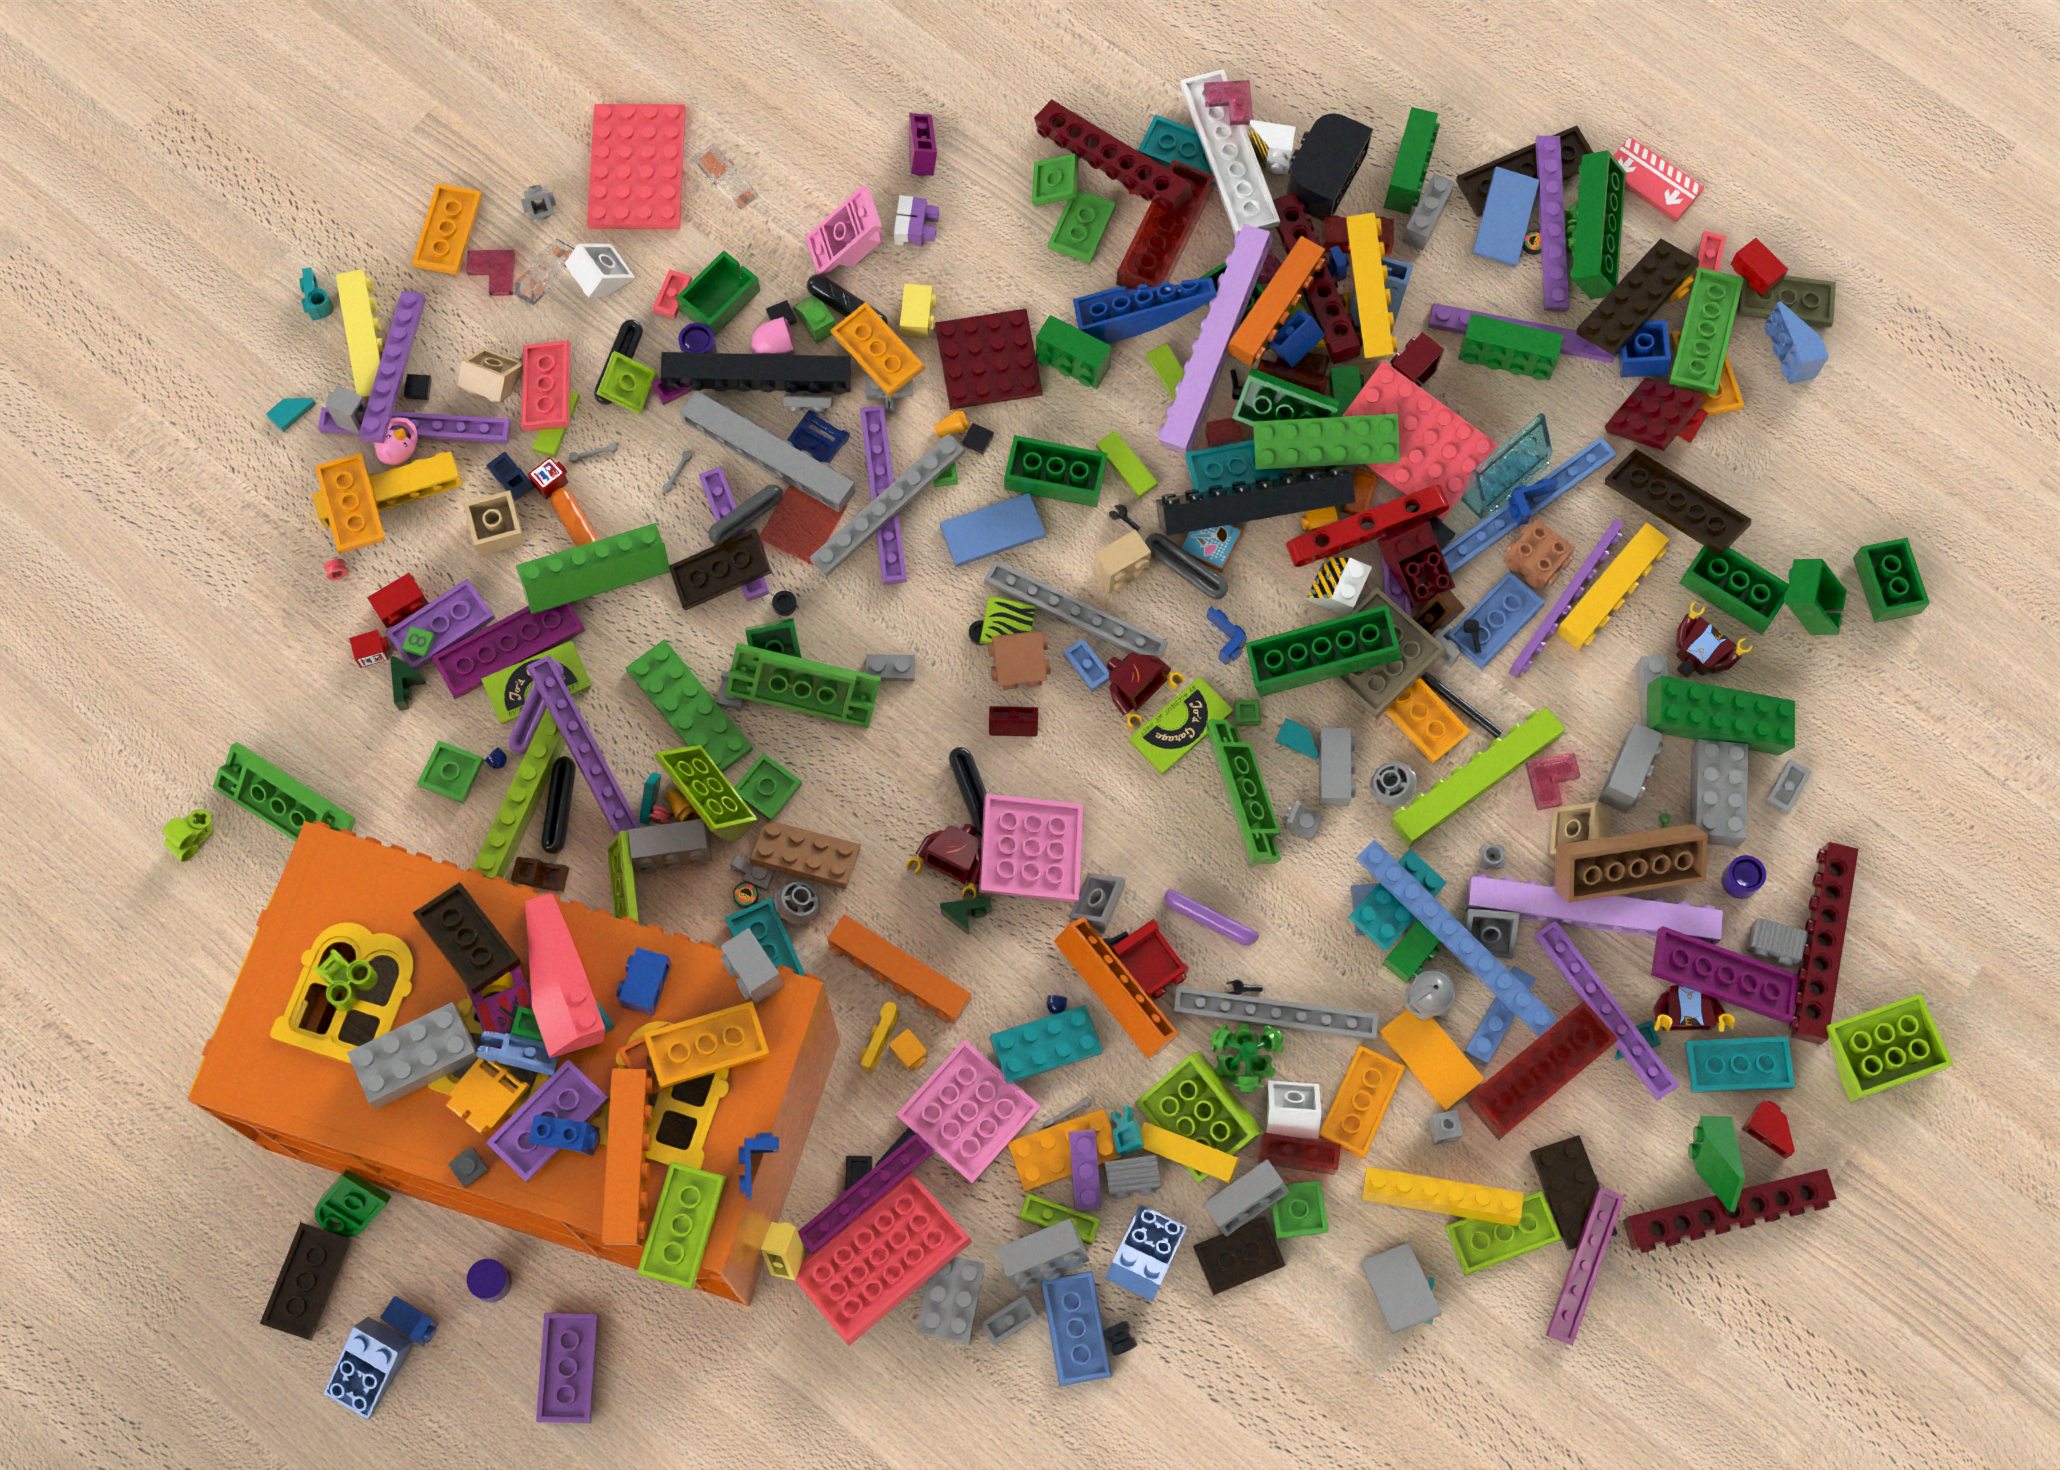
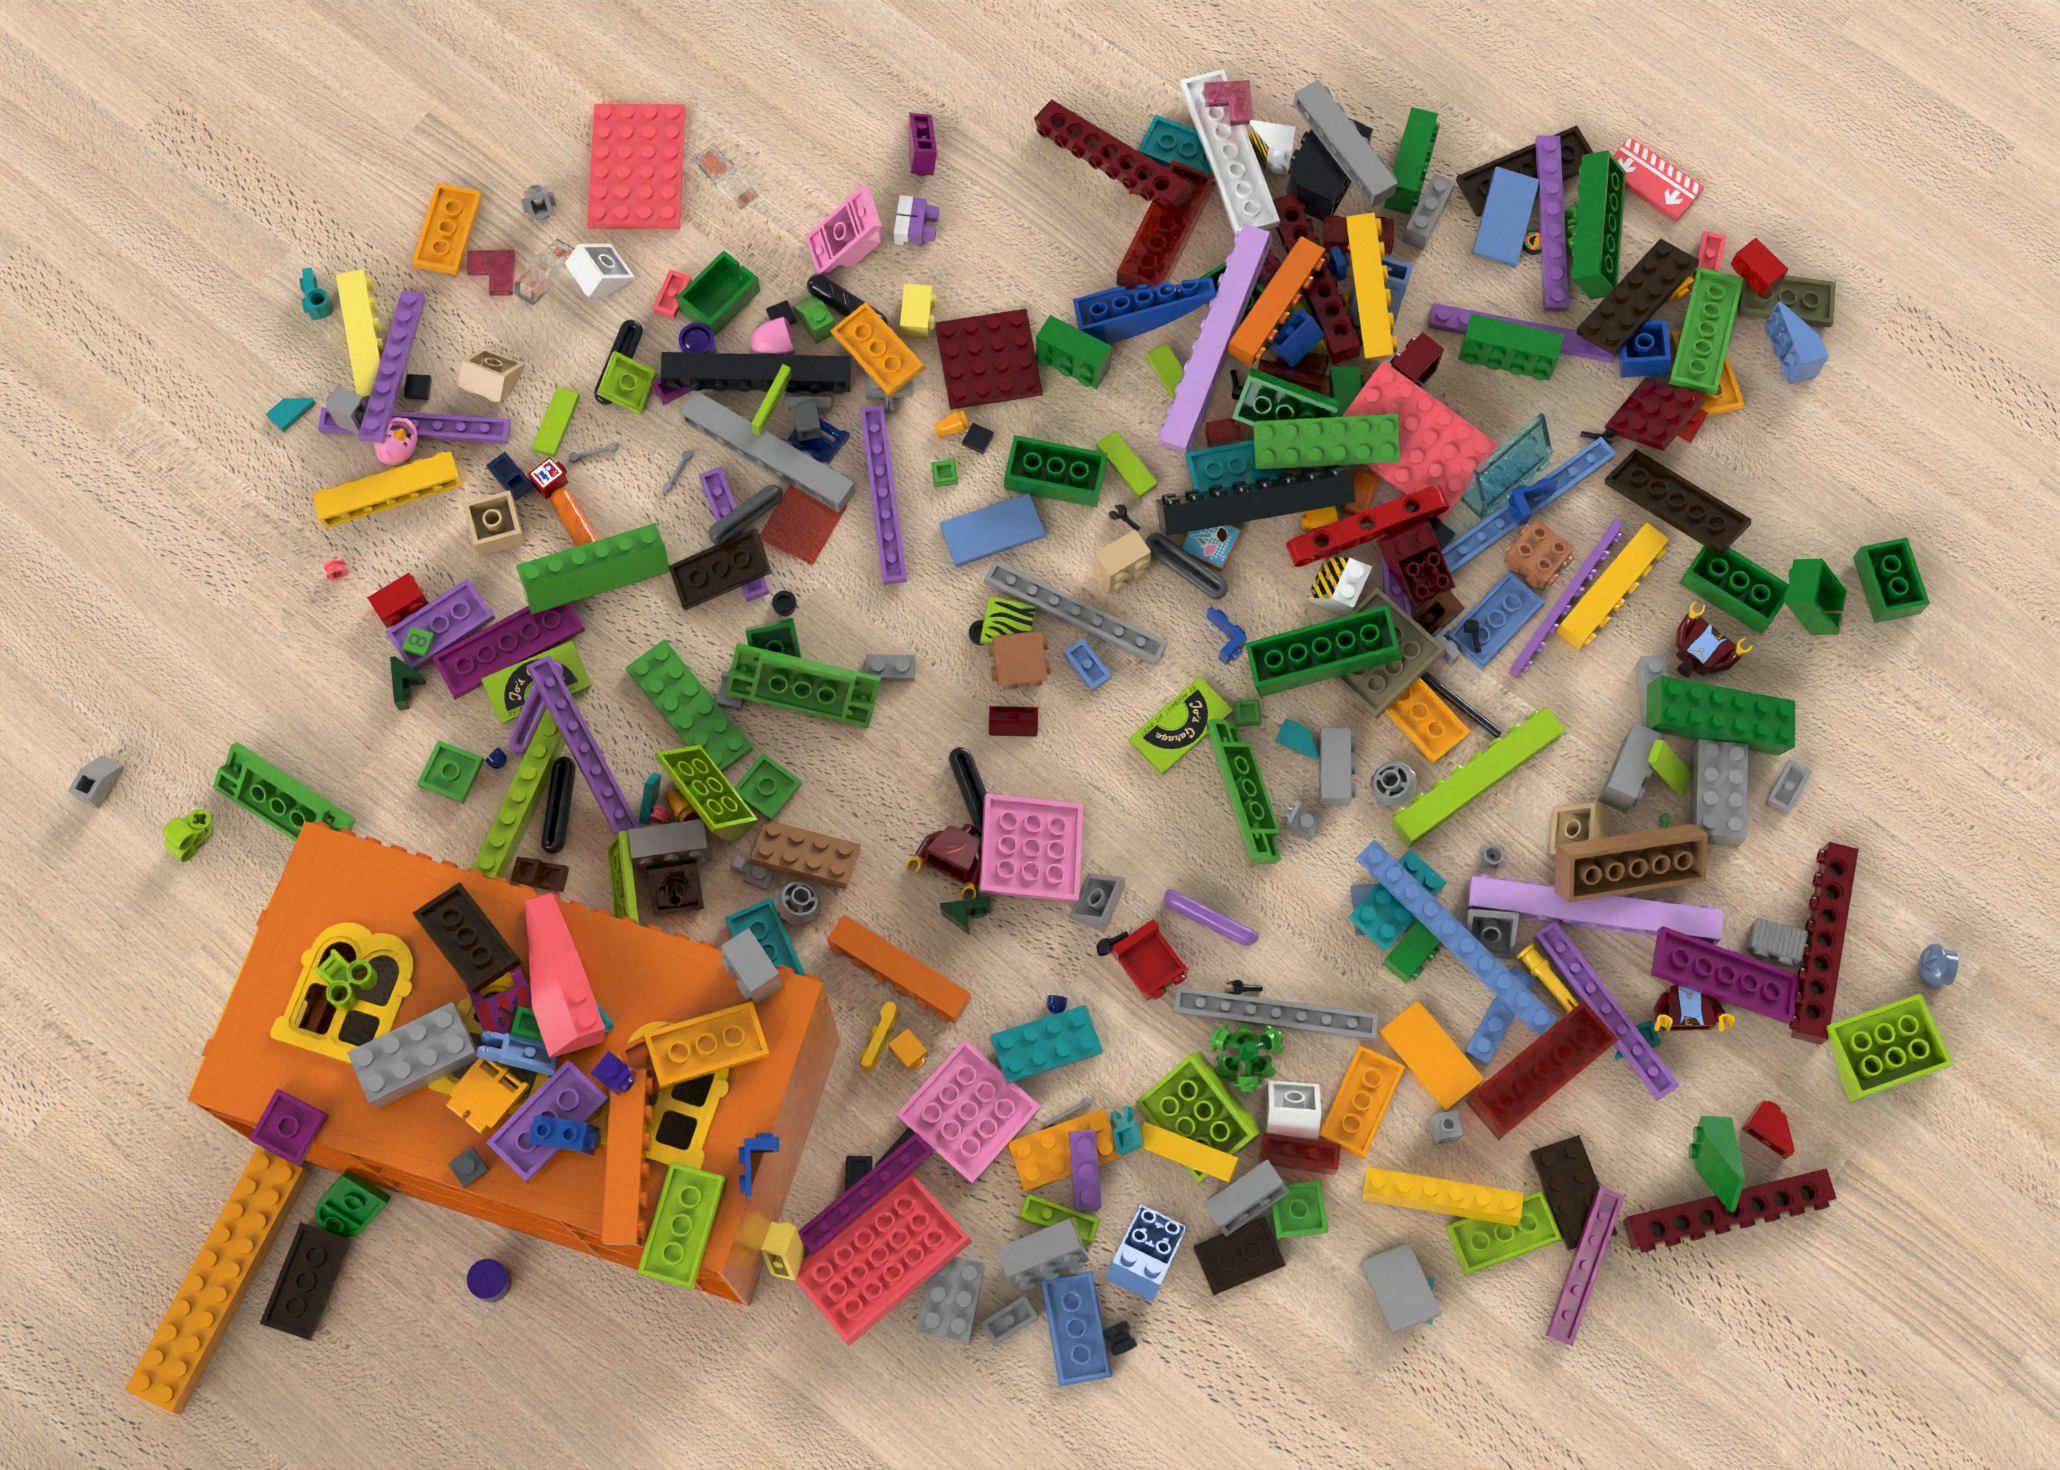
(96, 781): none -> light grey slope
(218, 1281): none -> light orange brick
(288, 1127): none -> magenta tile
(350, 503): light orange plate -> none
(367, 1366): medium blue slope -> none
(369, 648): red brick -> none
(409, 1321): blue bracket -> none
(546, 385): coral tile -> none
(567, 1368): medium lavender plate -> none
(614, 1073): none -> dark purple bracket
(644, 981): blue brick -> none
(676, 895): none -> dark brown plate
(745, 895): tile -> none
(771, 400): none -> lime tile
(807, 421): none -> dark grey brick
(887, 505): light grey plate -> none
(1055, 179): bright green plate -> none
(1082, 226): bright green plate -> none
(1116, 987): orange brick -> none
(1132, 1176): light grey brick -> none
(1136, 681): dark red torso -> none
(1345, 143): none -> light grey brick
(1425, 1000): light grey helmet -> none
(1539, 968): none -> yellow pin
(1546, 774): clear pink plate -> none
(1608, 433): none -> black hand
(1669, 767): none -> lime tile
(1739, 1064): teal plate -> none
(1743, 877): dark purple piece -> none
(1937, 966): none -> sand blue piece

